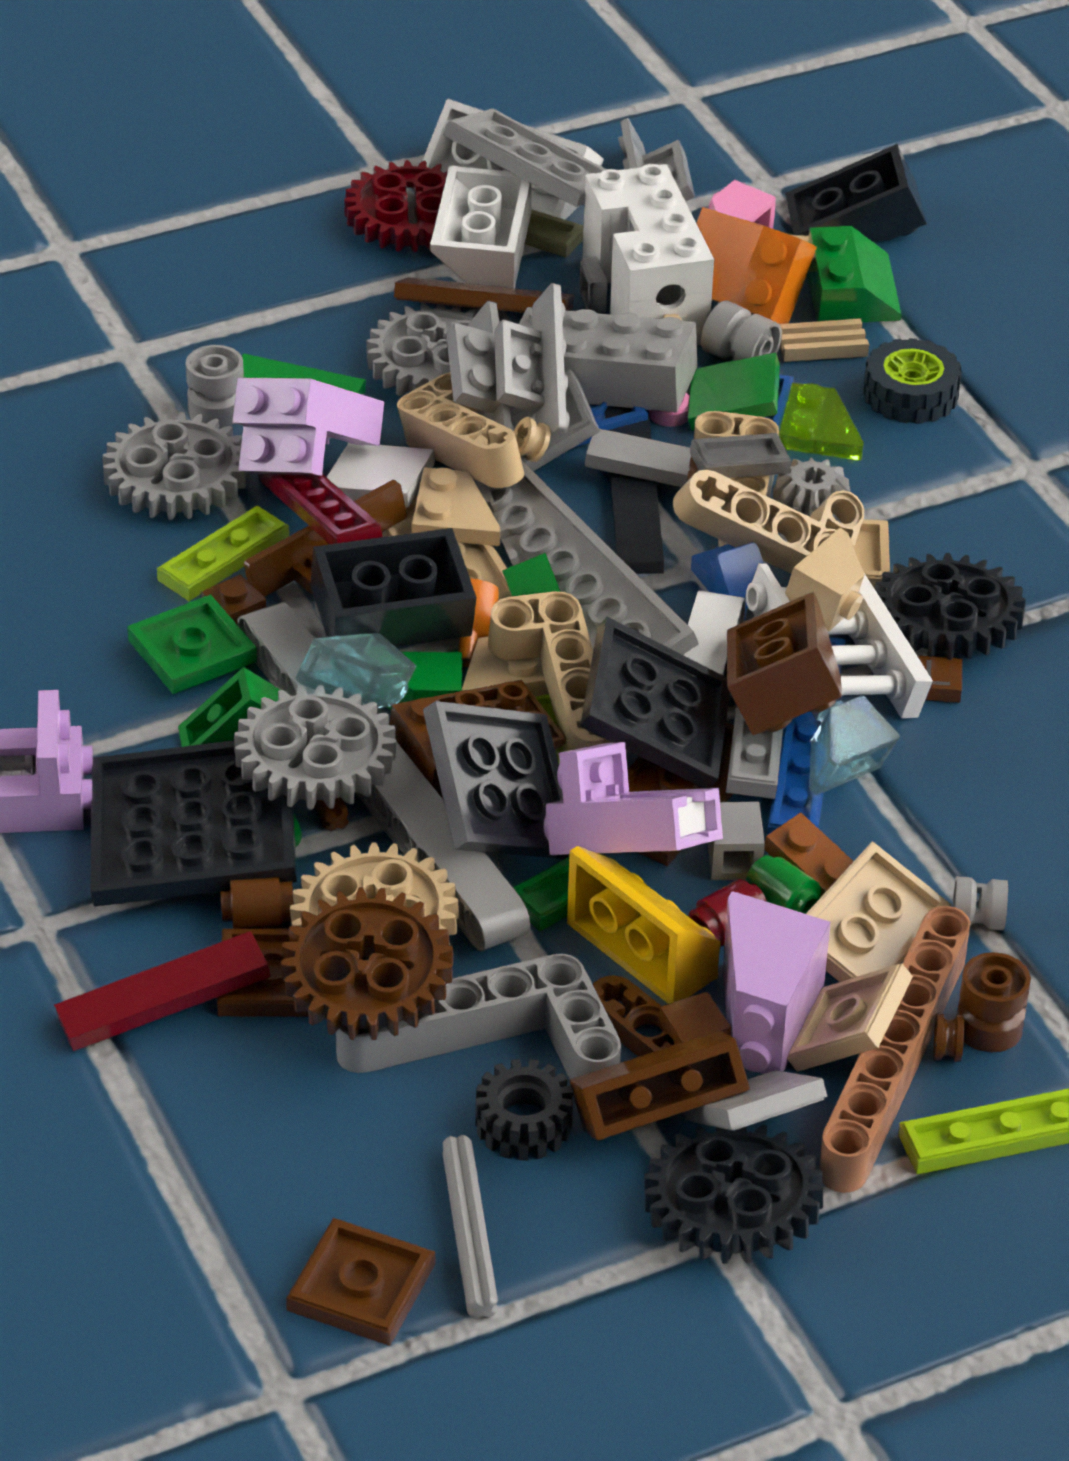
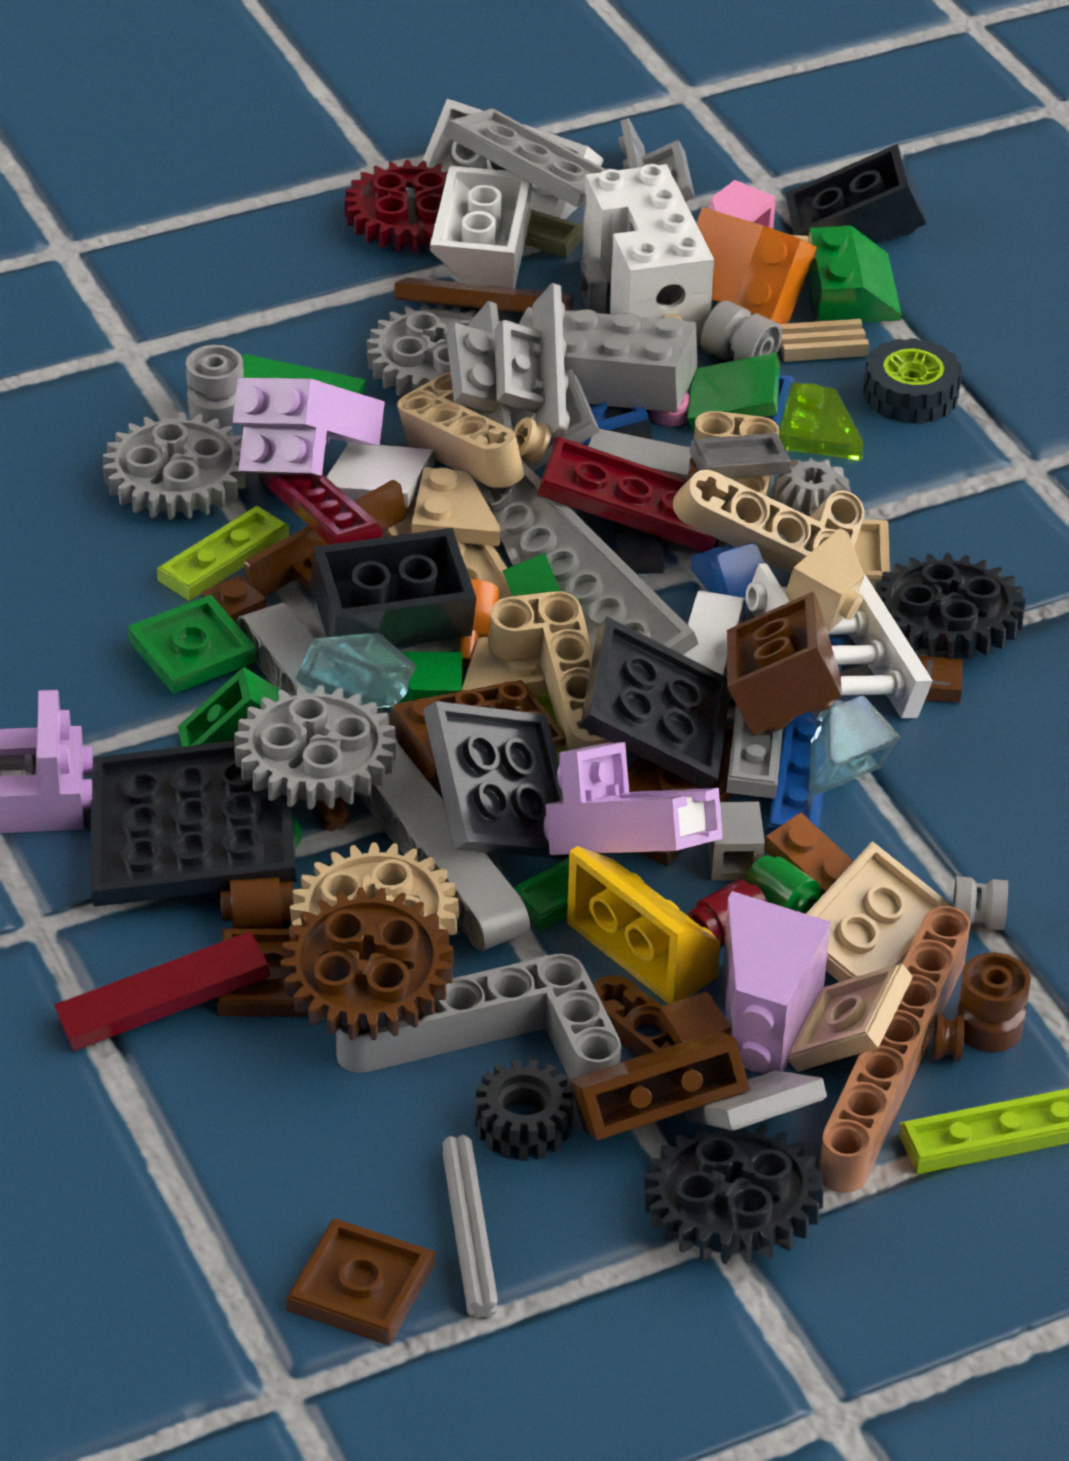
(618, 492): none -> dark red tile

